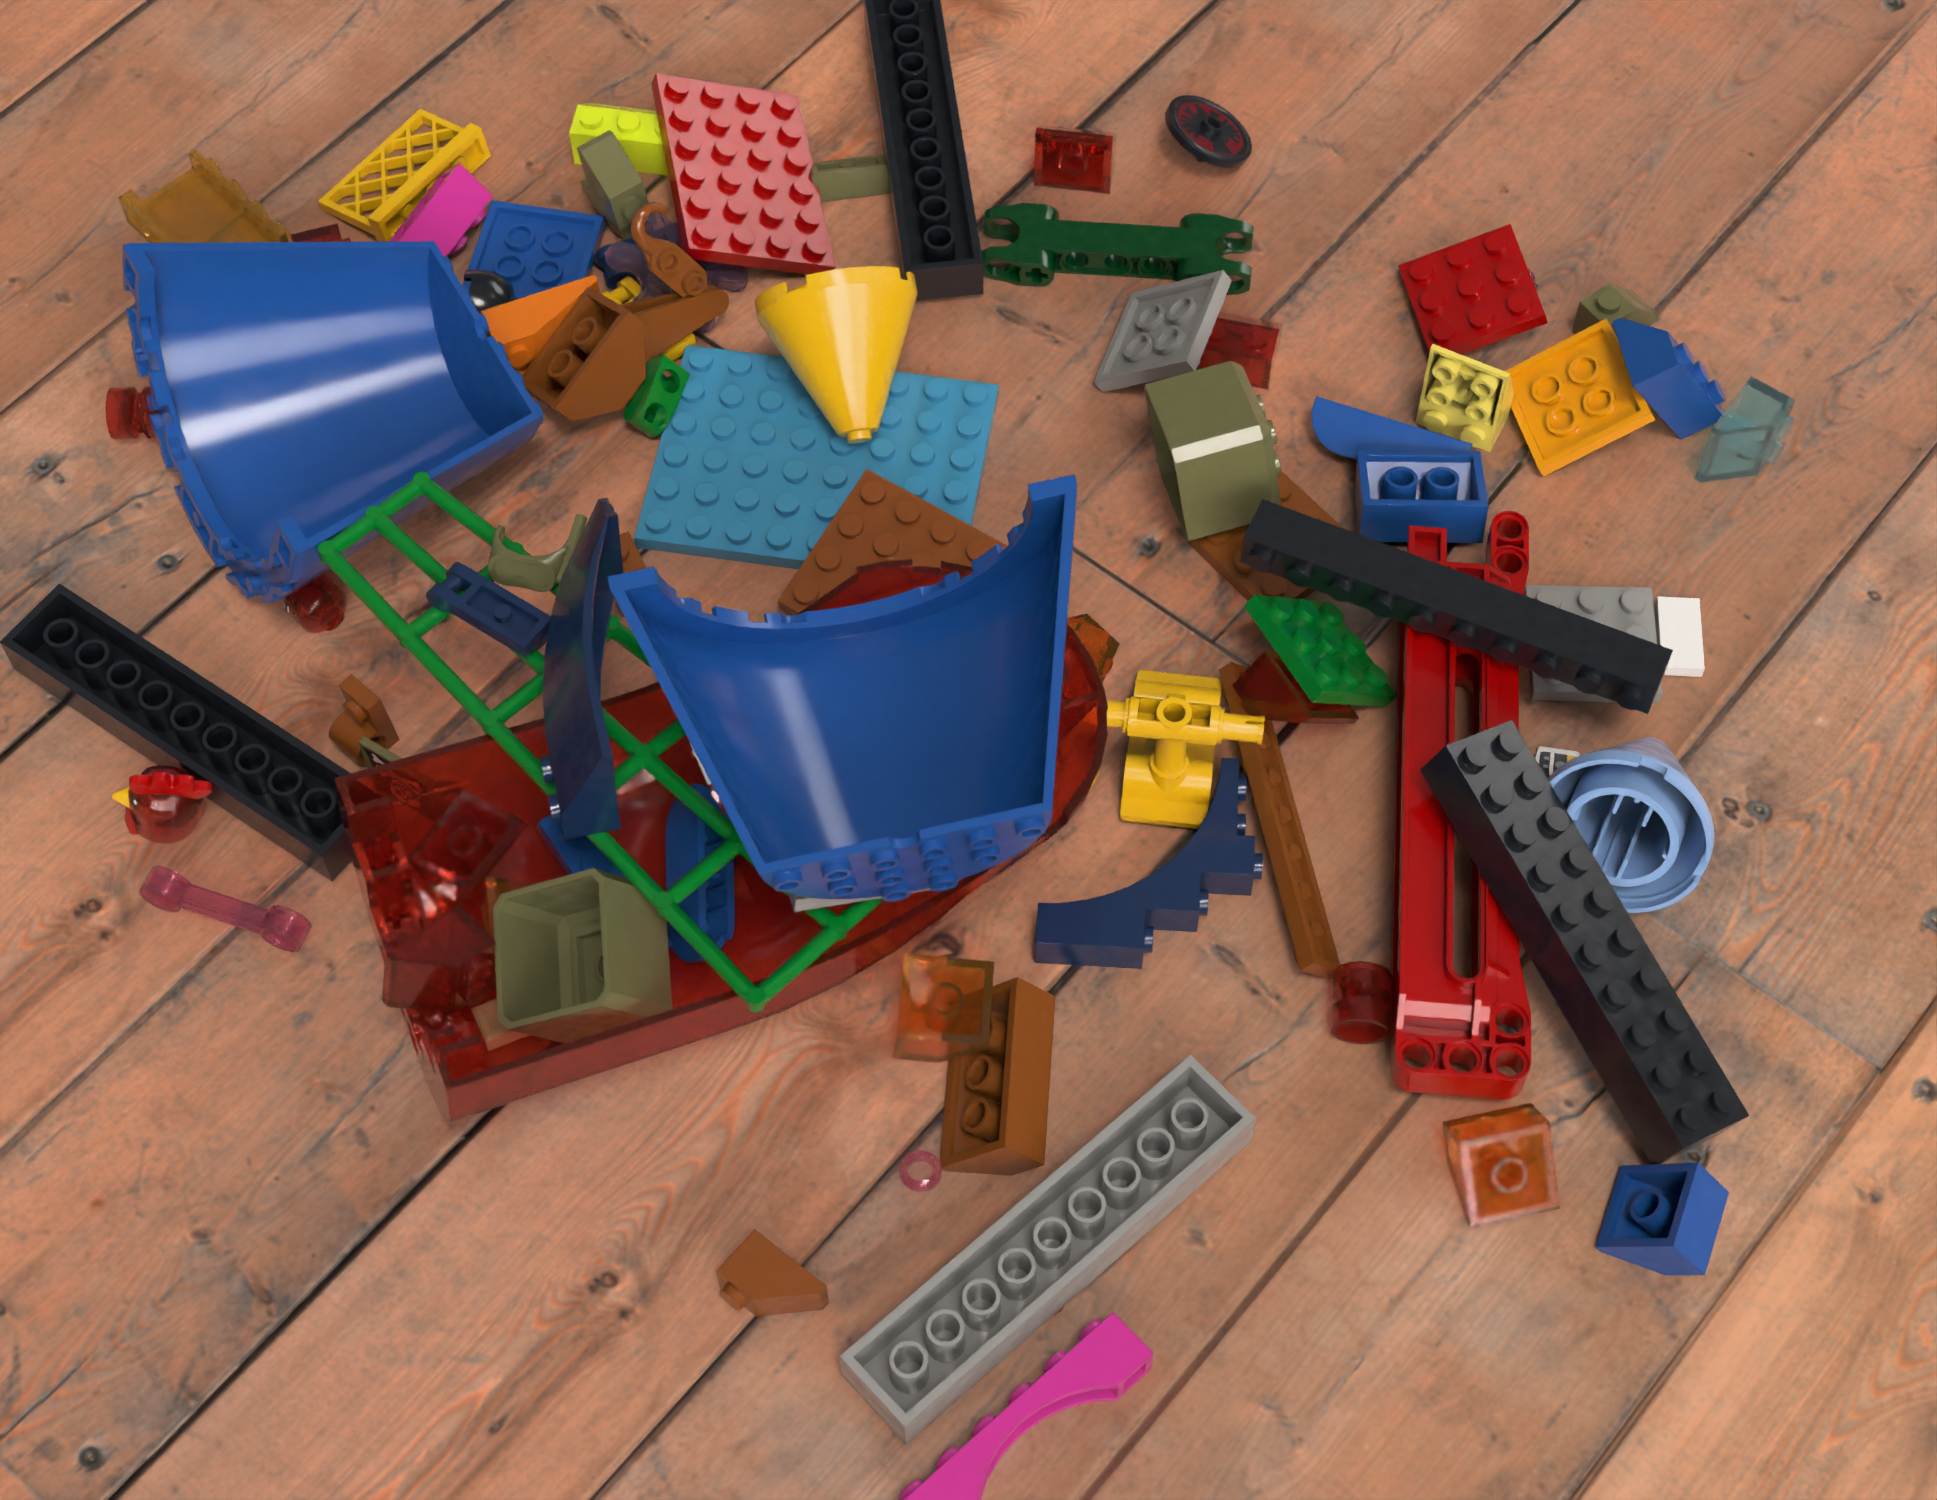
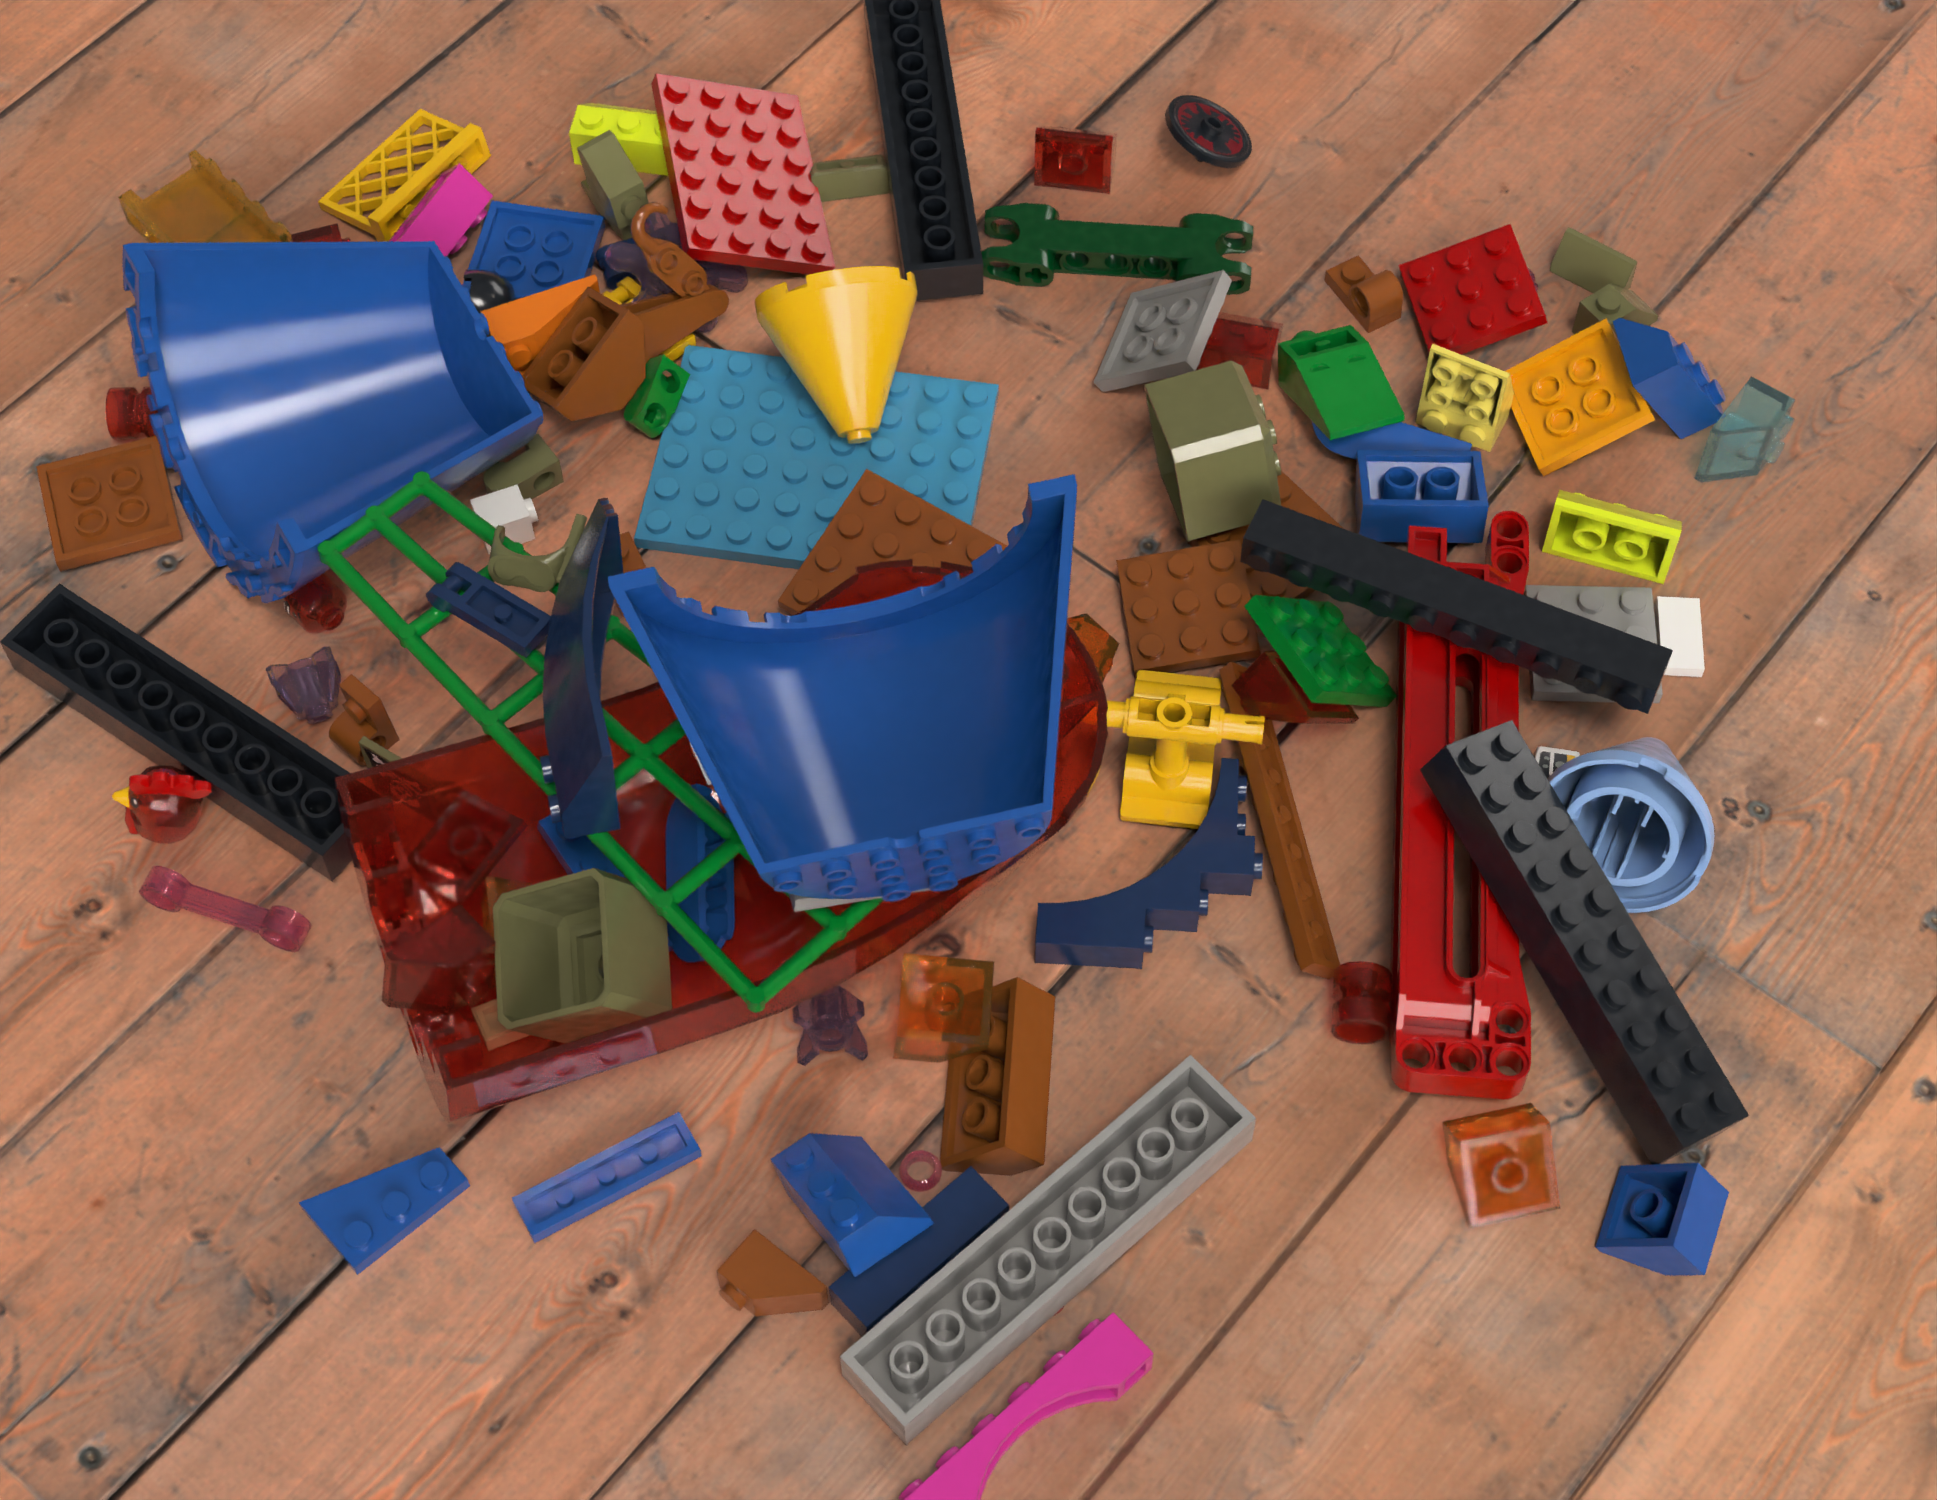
(108, 503): none -> dark orange plate
(308, 685): none -> brick
(384, 1207): none -> blue wing
(507, 510): none -> white brick
(532, 471): none -> olive leg
(606, 1177): none -> blue plate
(830, 1024): none -> brick
(850, 1198): none -> blue slope
(958, 1218): none -> dark blue brick
(1188, 608): none -> dark orange plate
(1337, 382): none -> green slope
(1369, 297): none -> dark orange plate
(1591, 263): none -> olive slope
(1612, 536): none -> neon yellow slope

